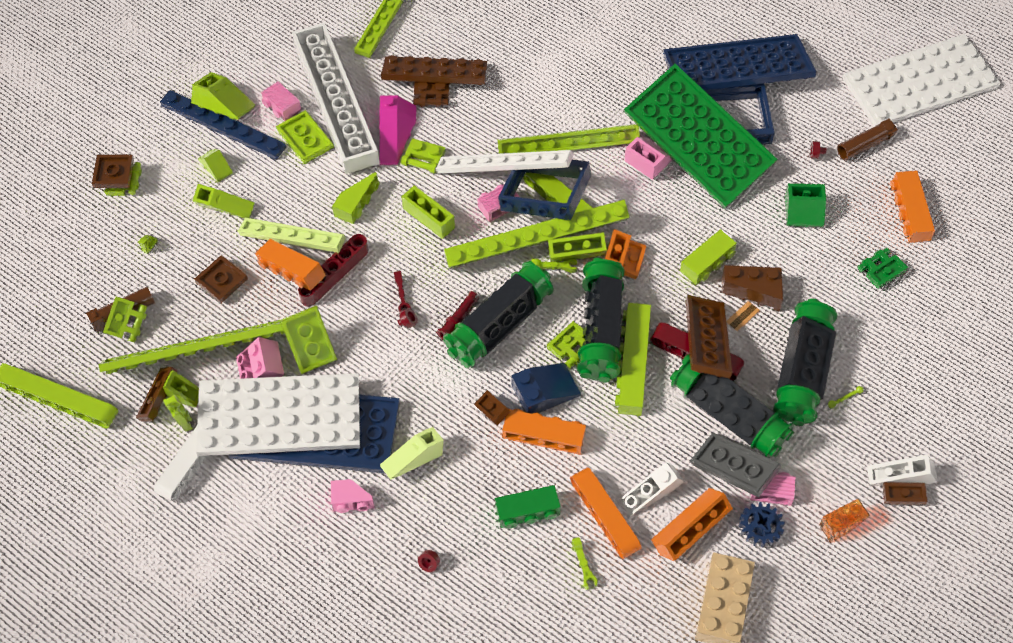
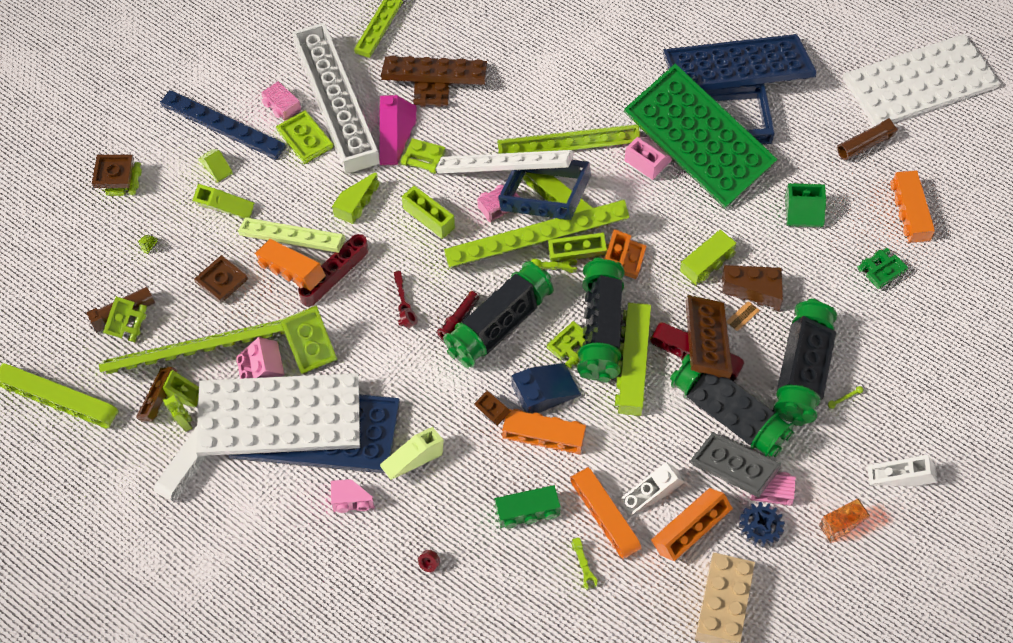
(220, 96): lime slope -> none
(816, 150): dark red tile -> none
(904, 493): reddish brown plate -> none

